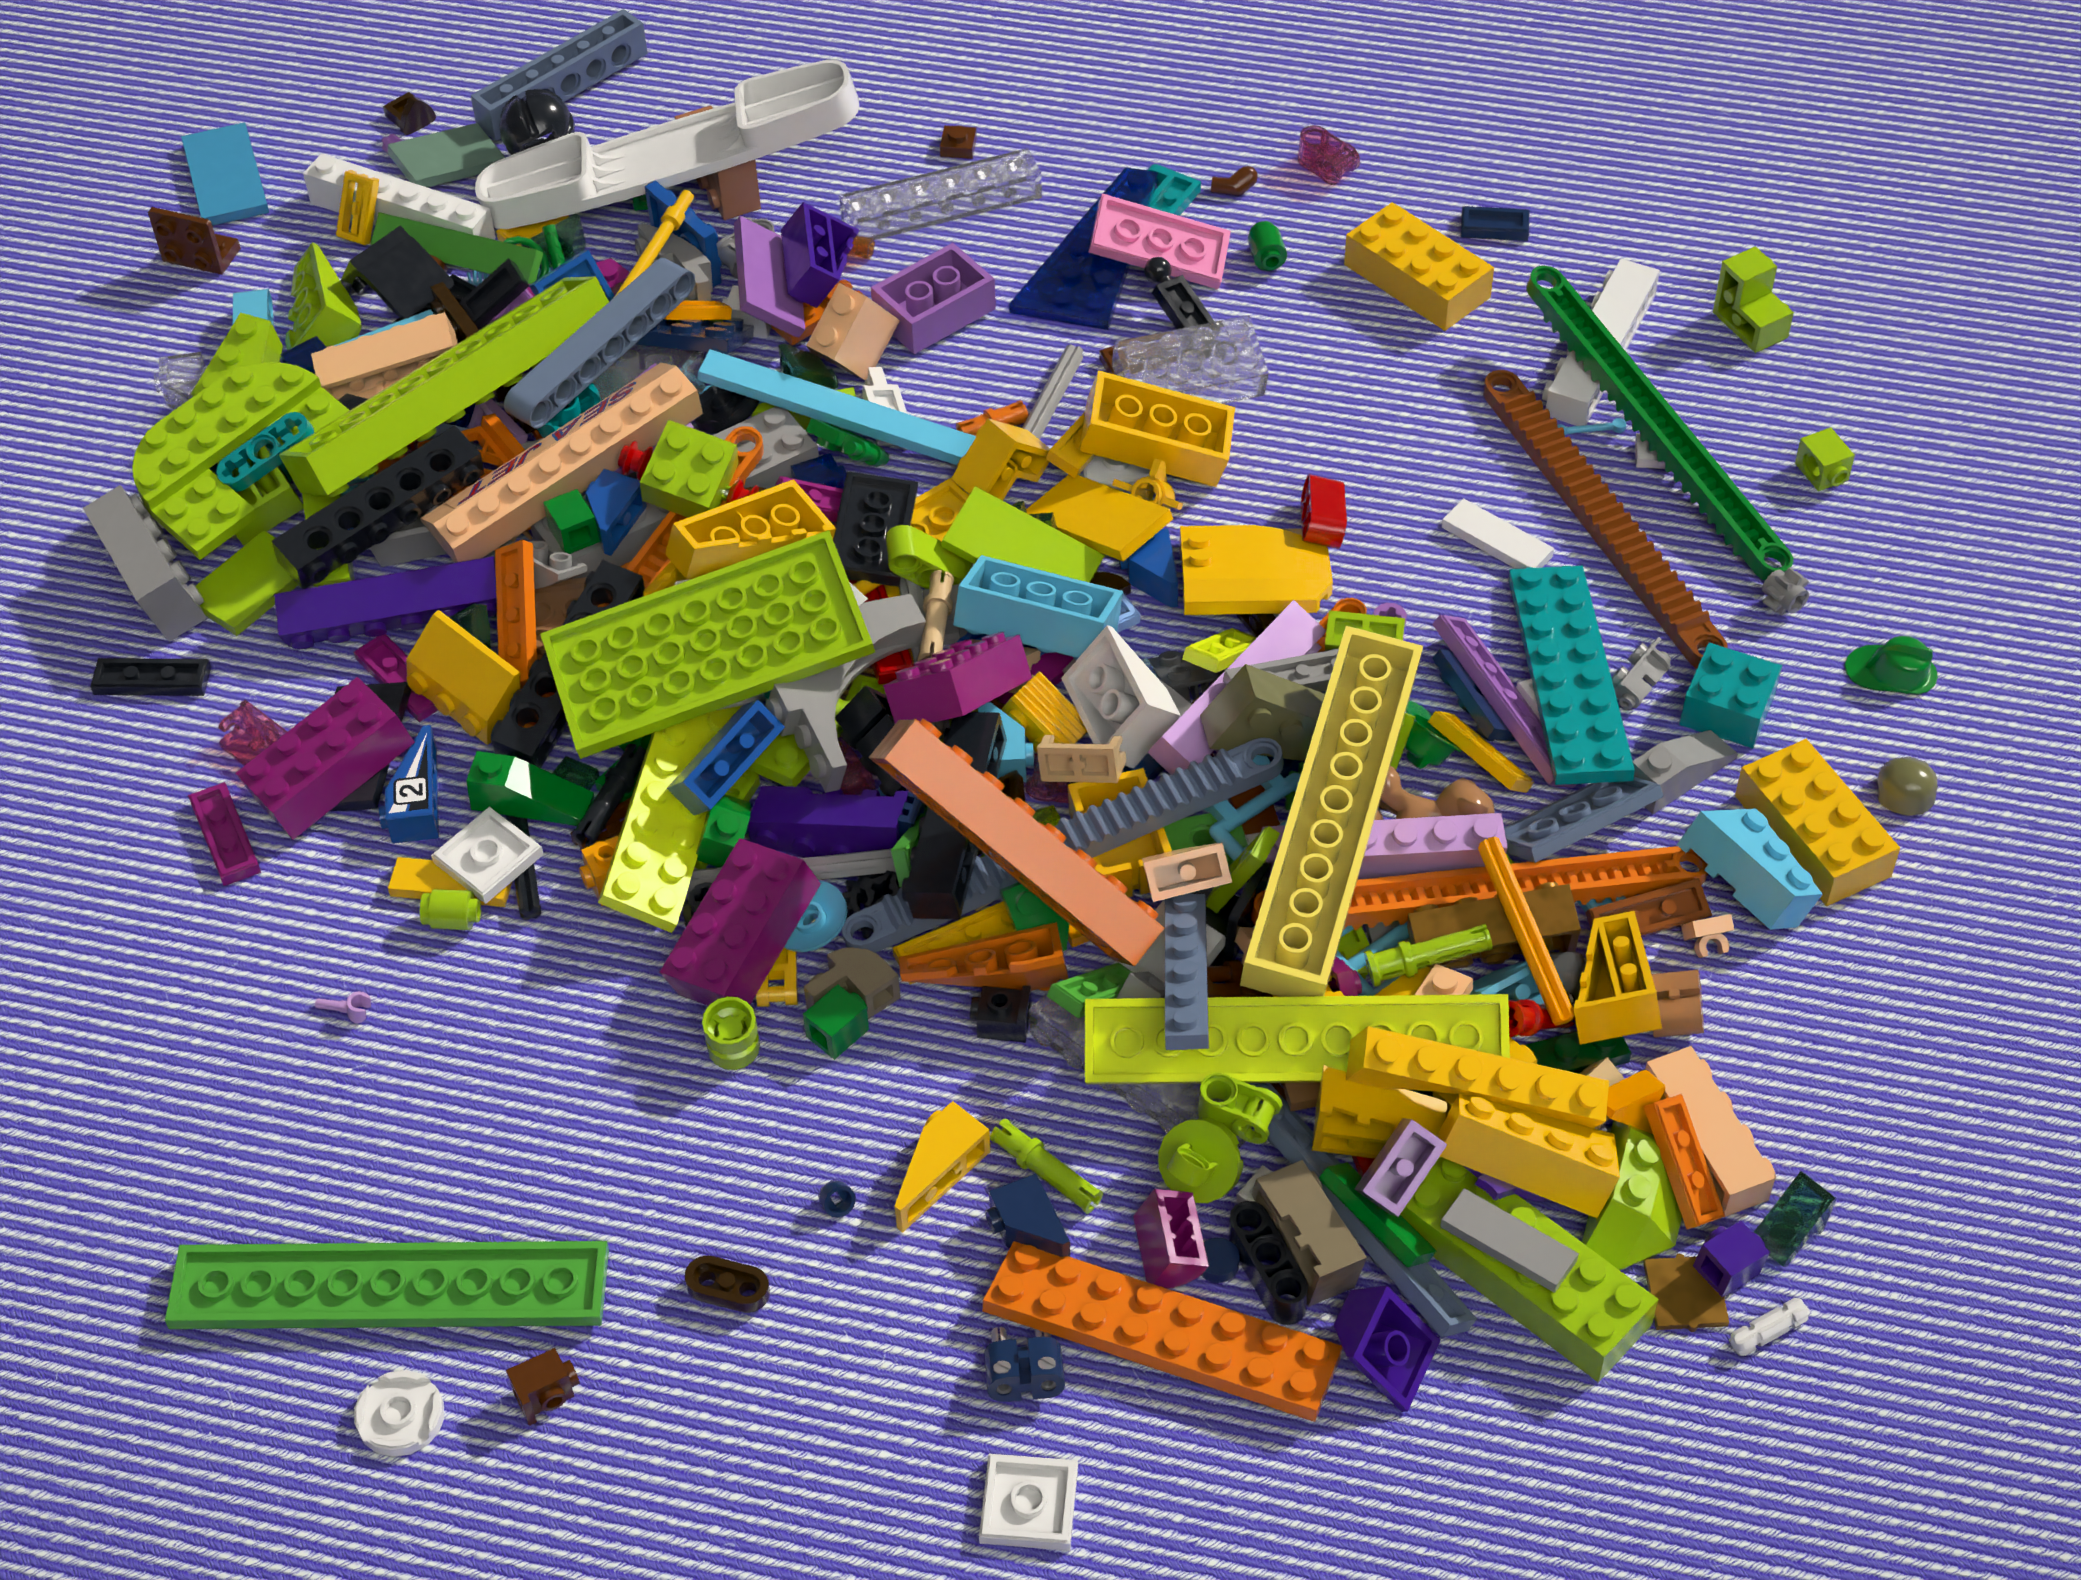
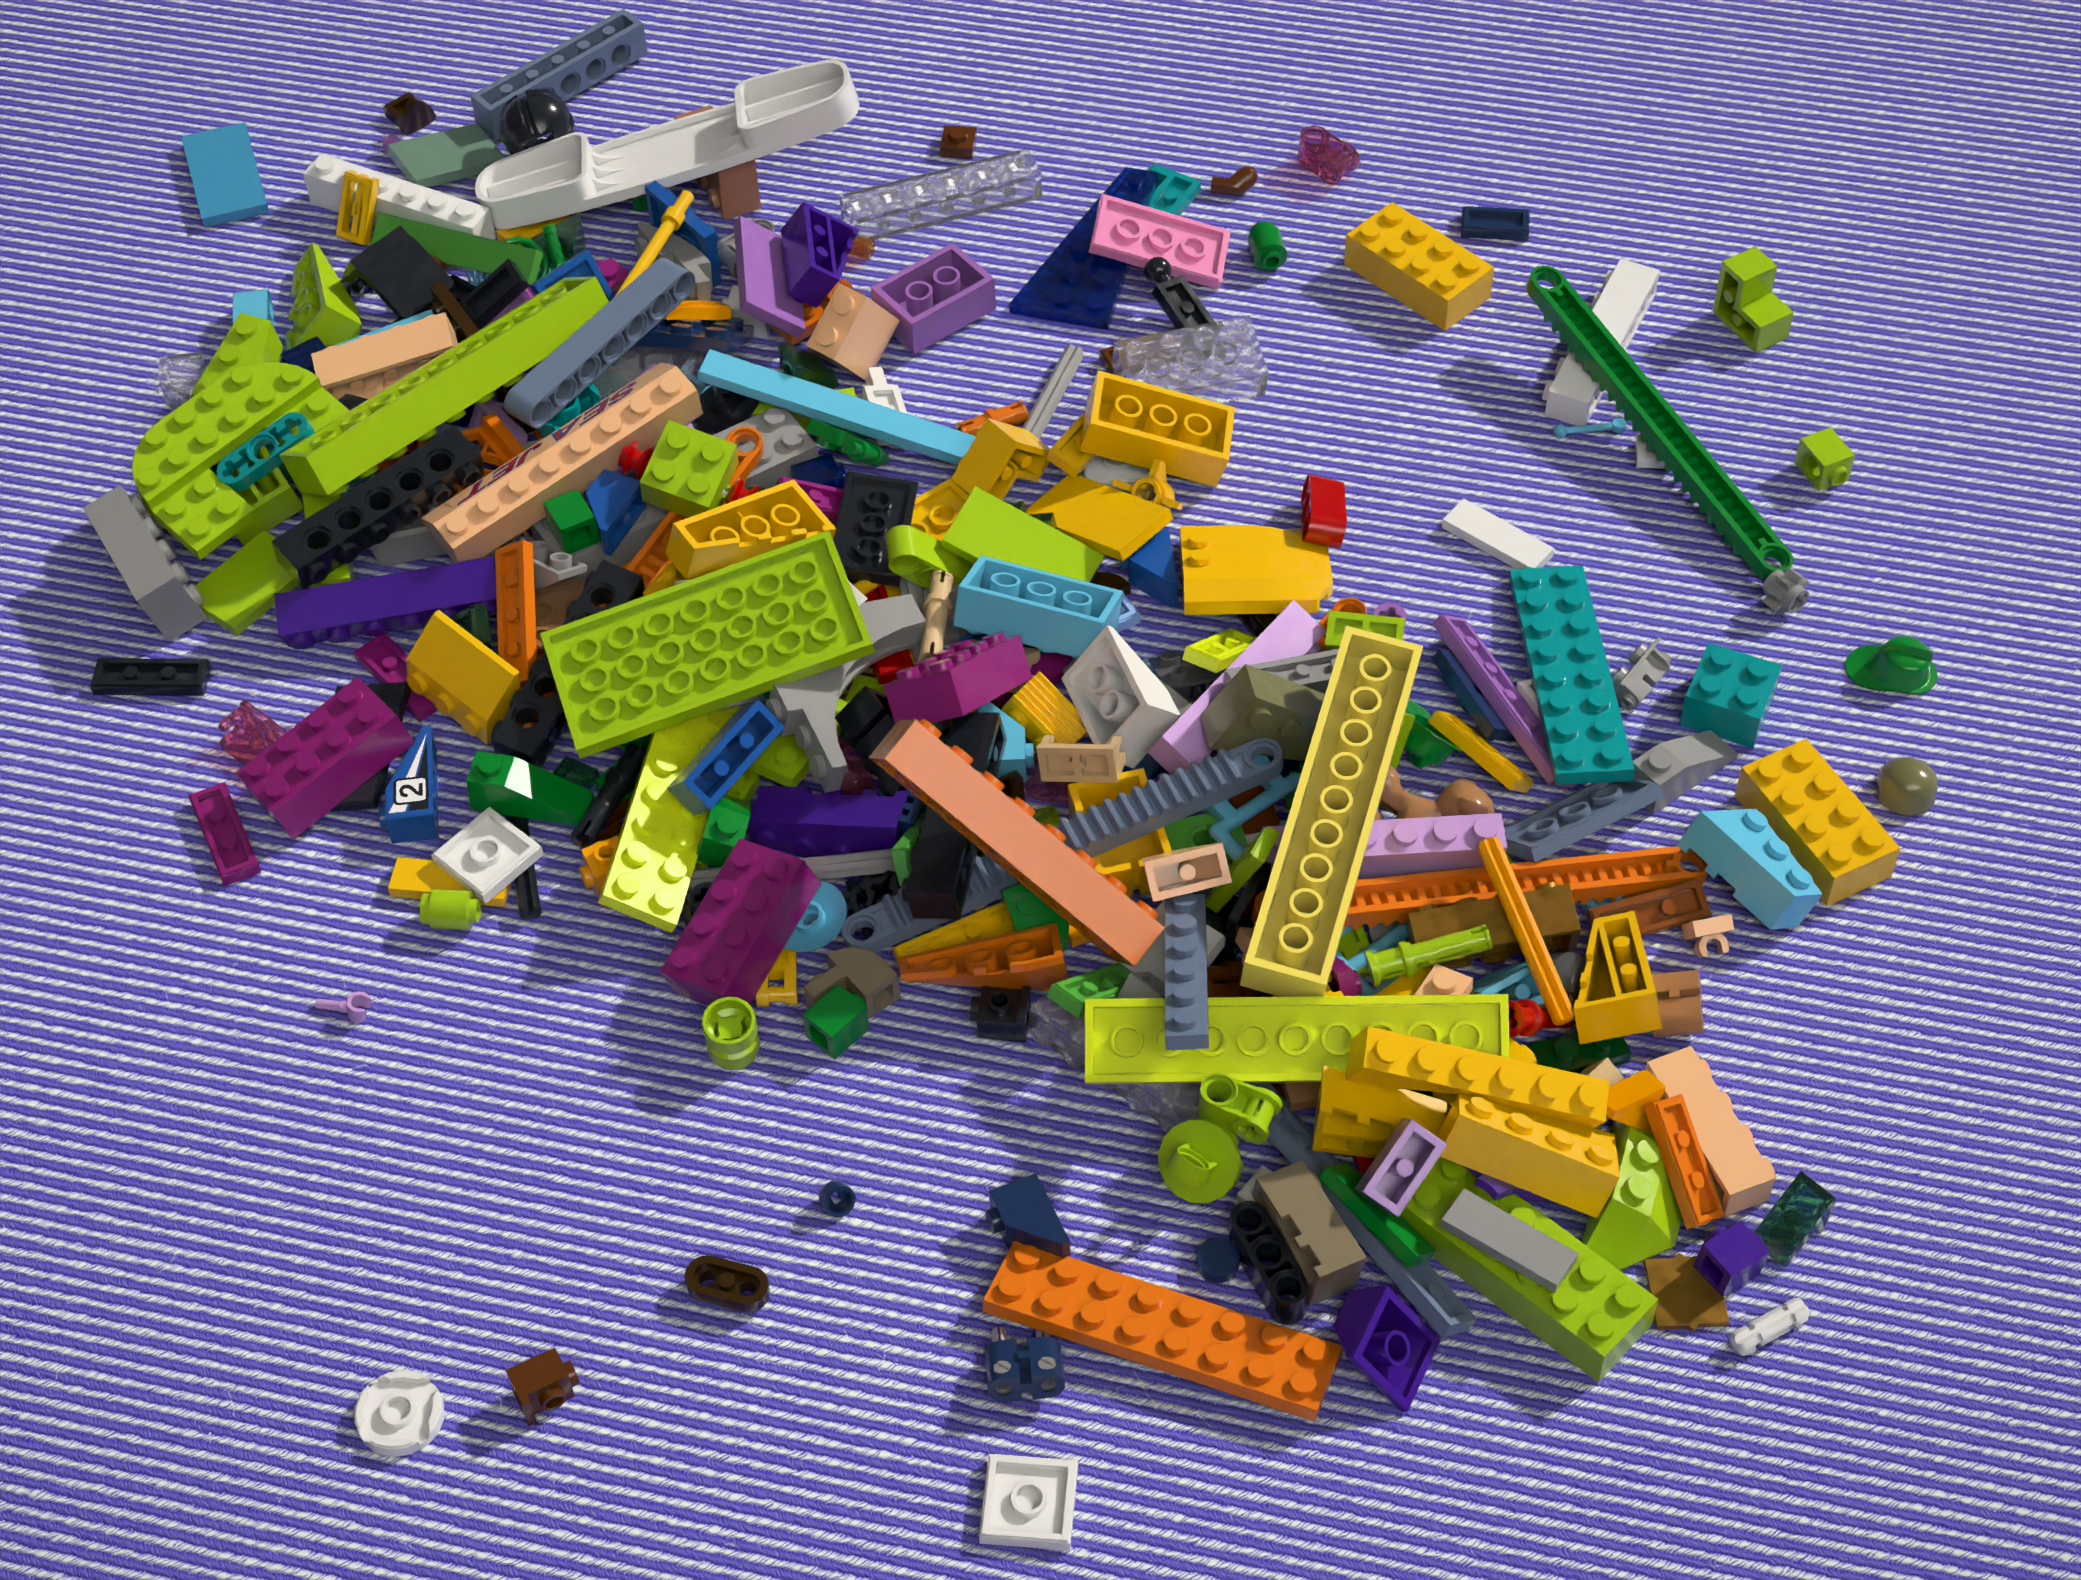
(191, 241): reddish brown bracket -> none
(388, 1285): bright green plate -> none
(944, 1154): yellow slope -> none
(1032, 1155): lime pin -> none
(1170, 1238): magenta brick -> none
(1603, 516): dark orange gear -> none

